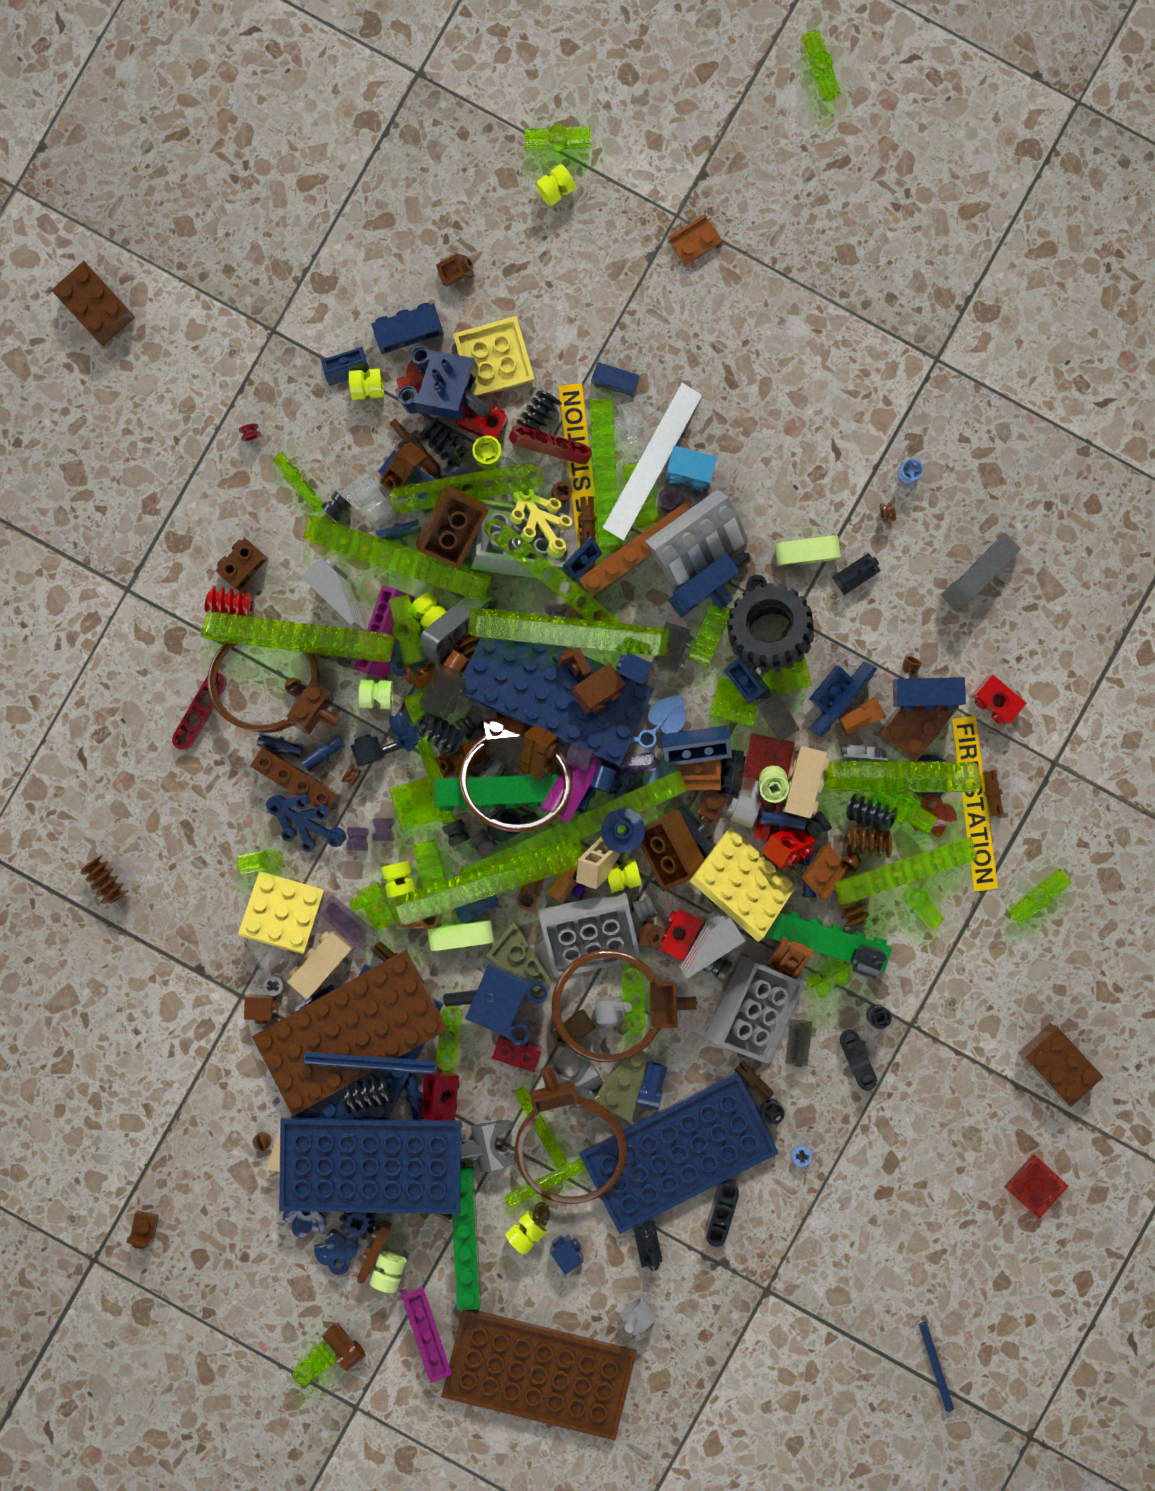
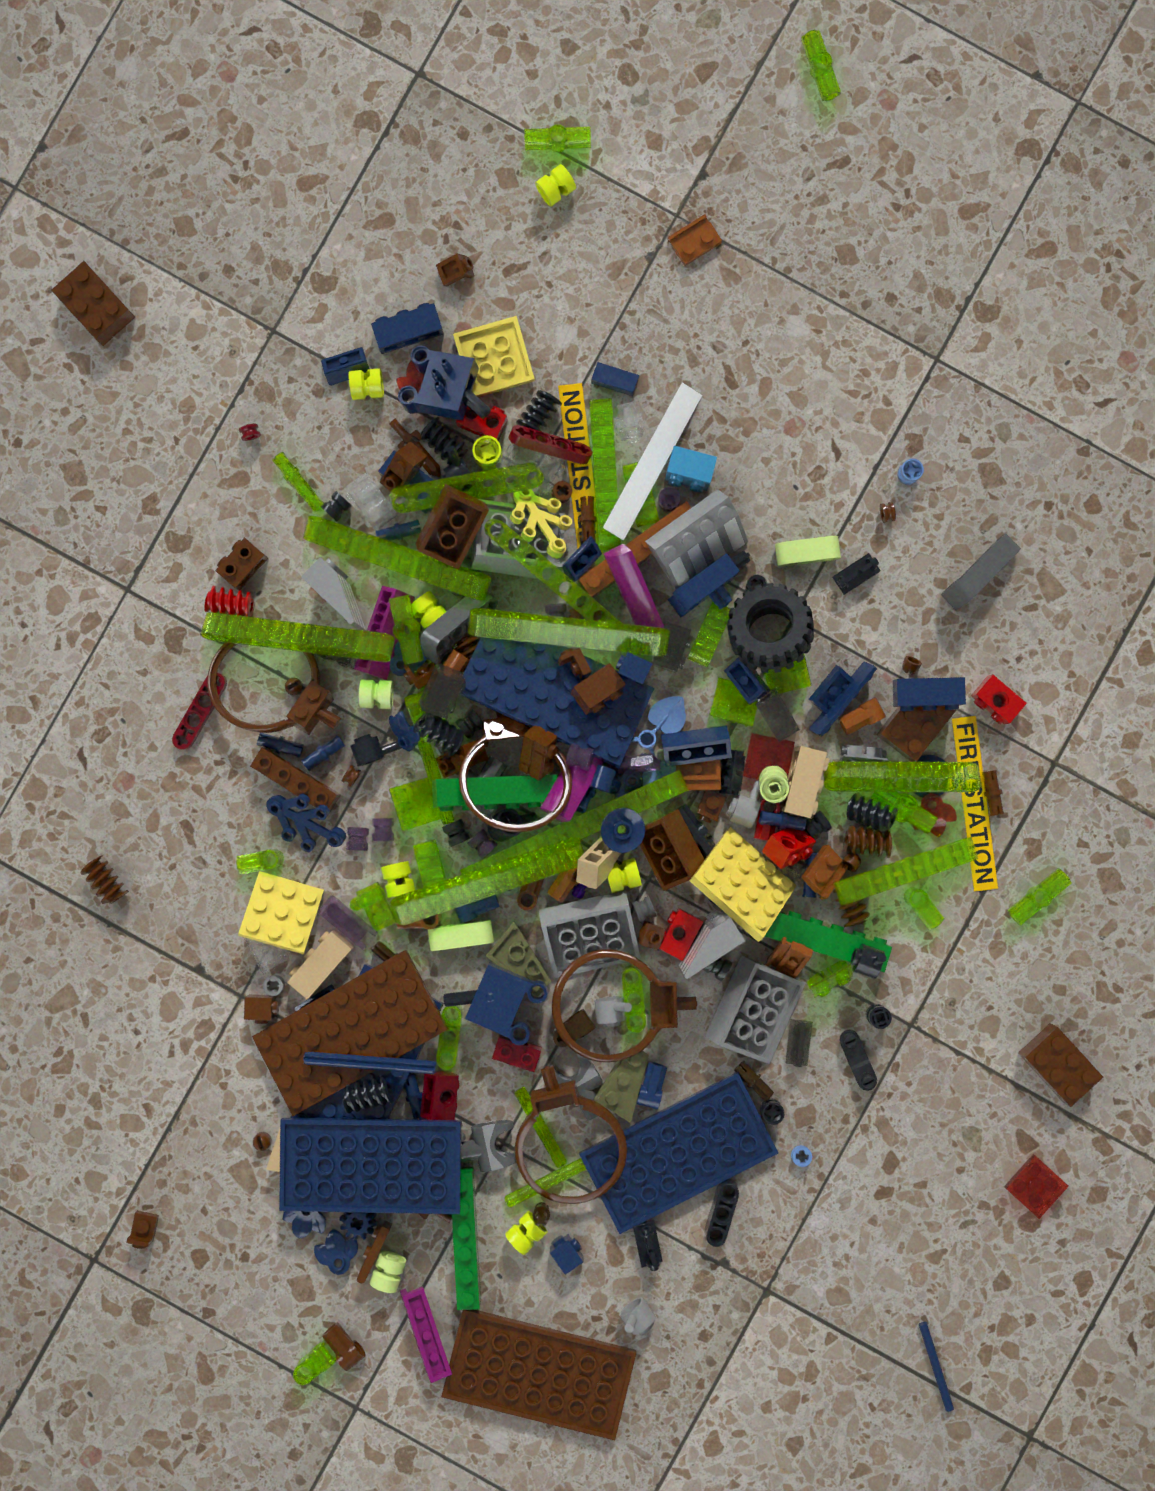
(633, 587): none -> magenta brick

